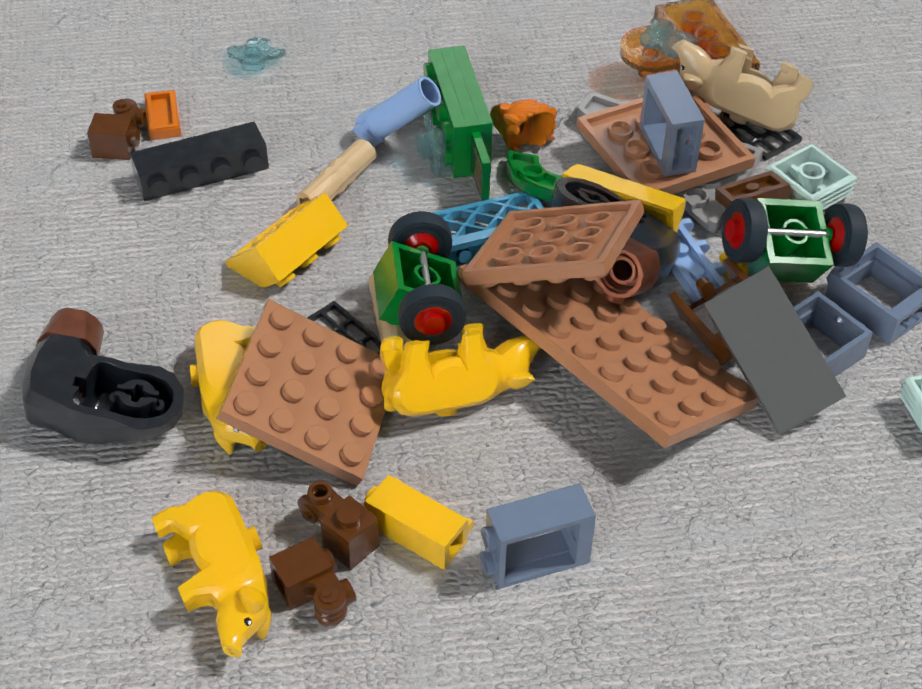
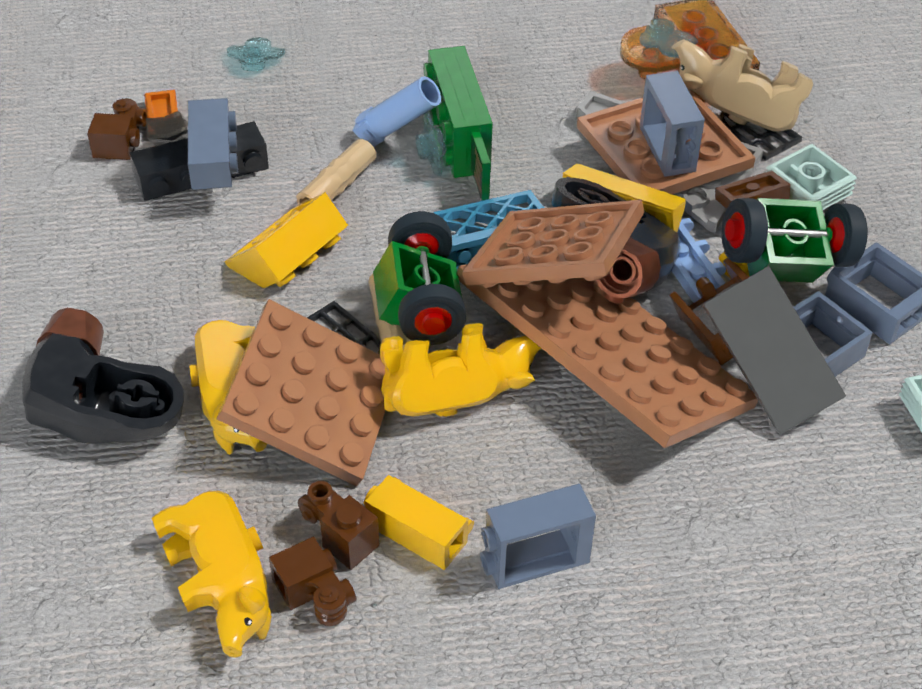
(167, 128): none -> clear smoke piece
(211, 143): none -> sand blue brick
(524, 122): orange hair -> none
(530, 176): green tile -> none

